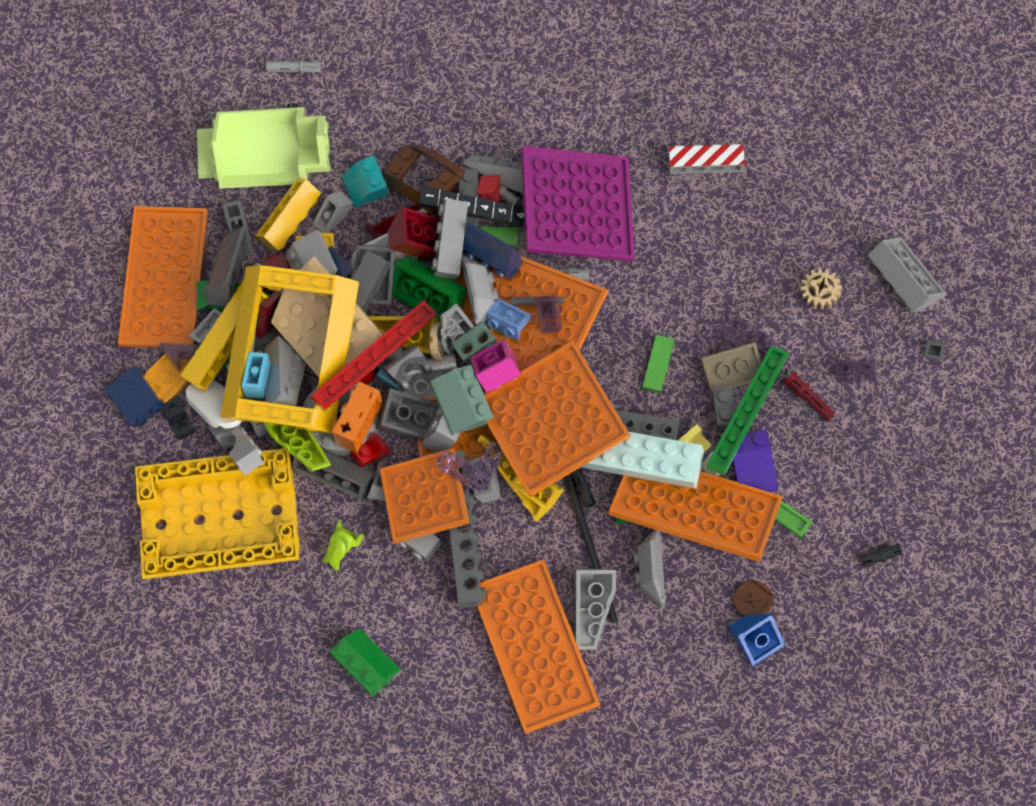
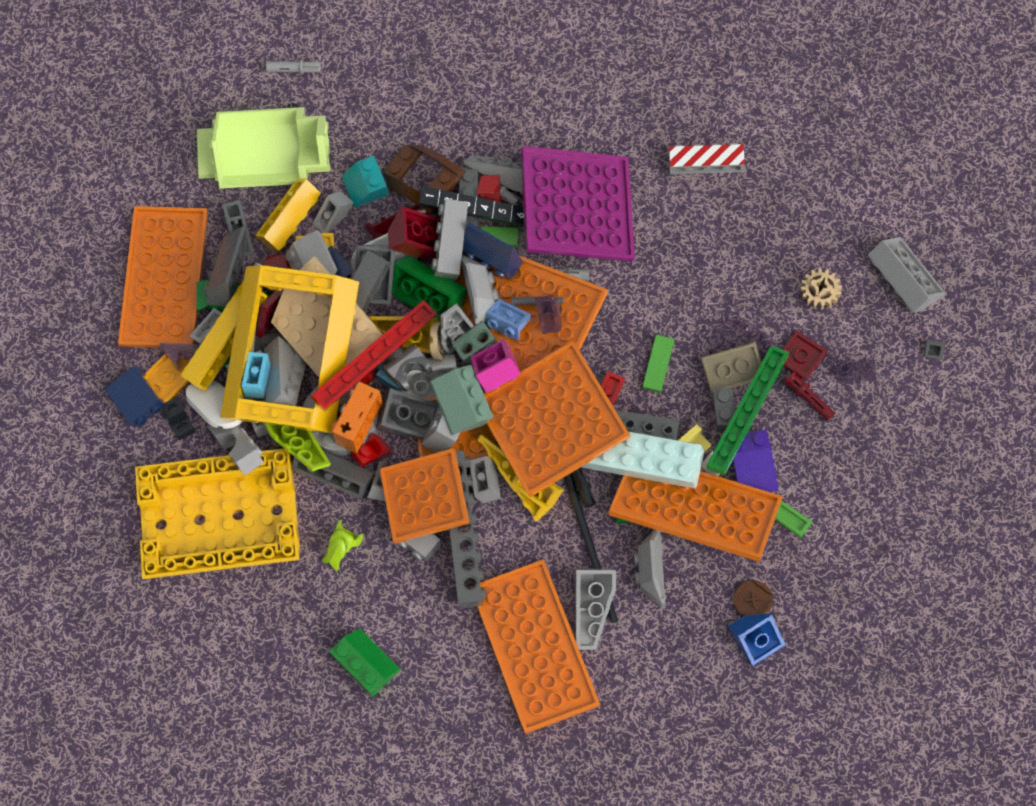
(478, 471): beam -> none
(612, 386): none -> red plate
(803, 355): none -> dark red tile
(881, 555): black pin -> none

